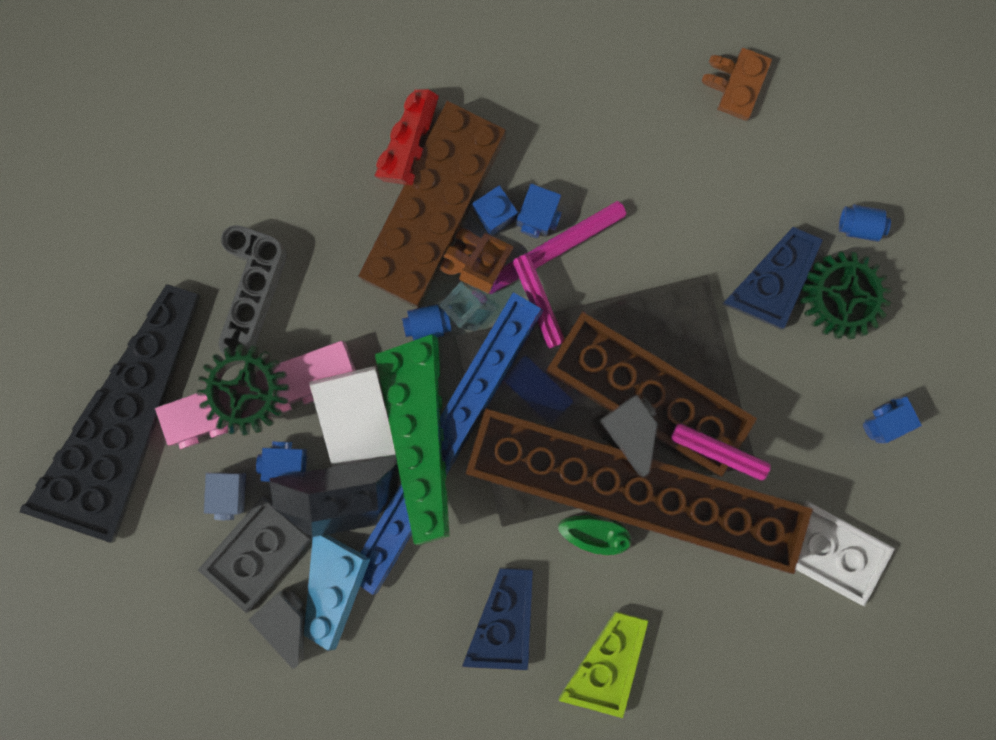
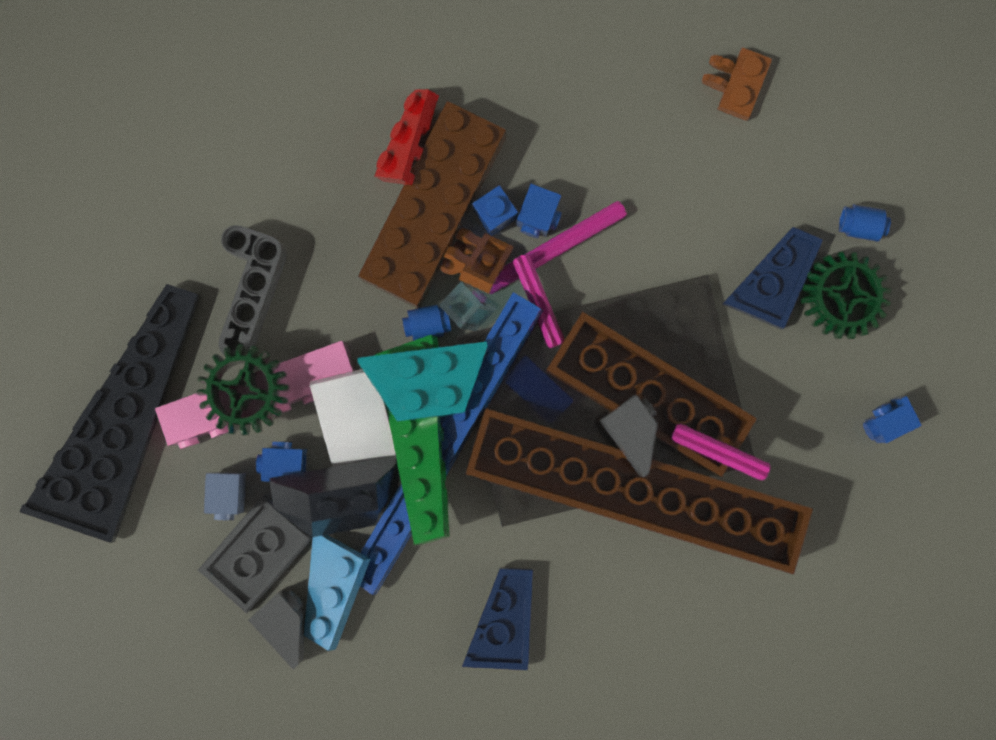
(426, 380): none -> teal wing
(595, 534): green arm -> none
(609, 667): lime wing -> none
(842, 556): white tile -> none

